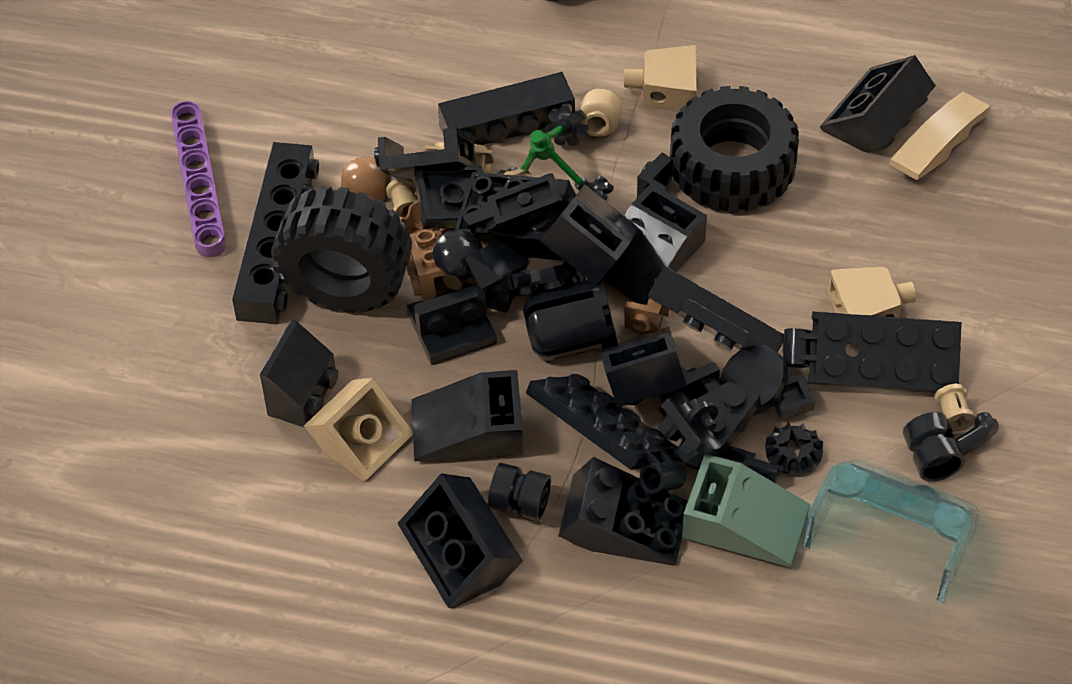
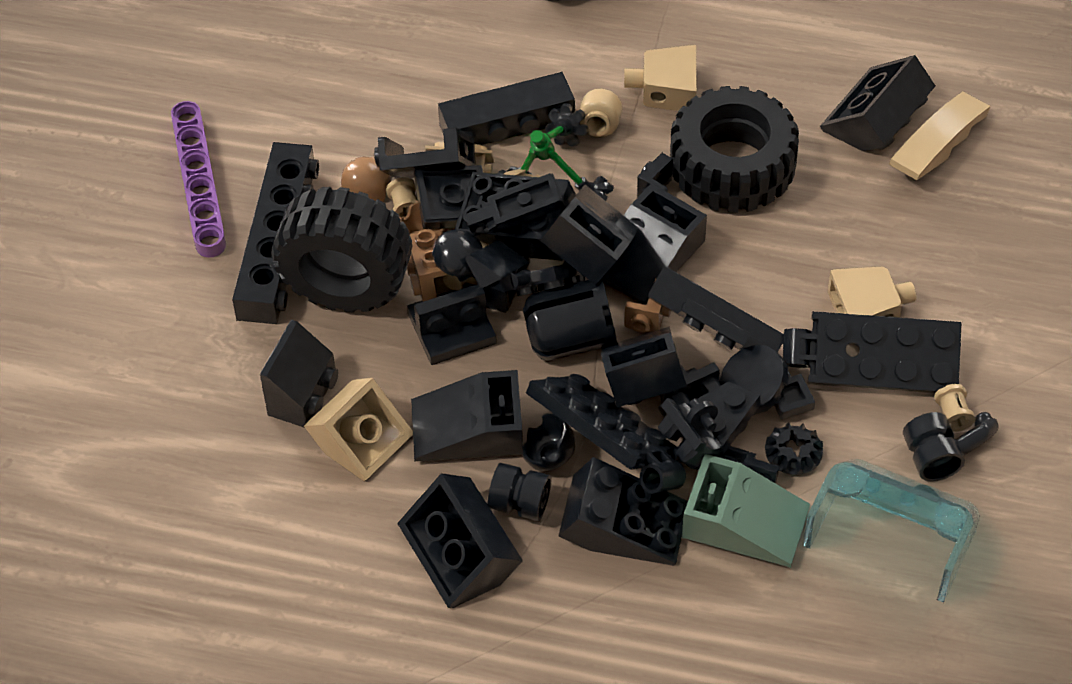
(549, 444): none -> black hair

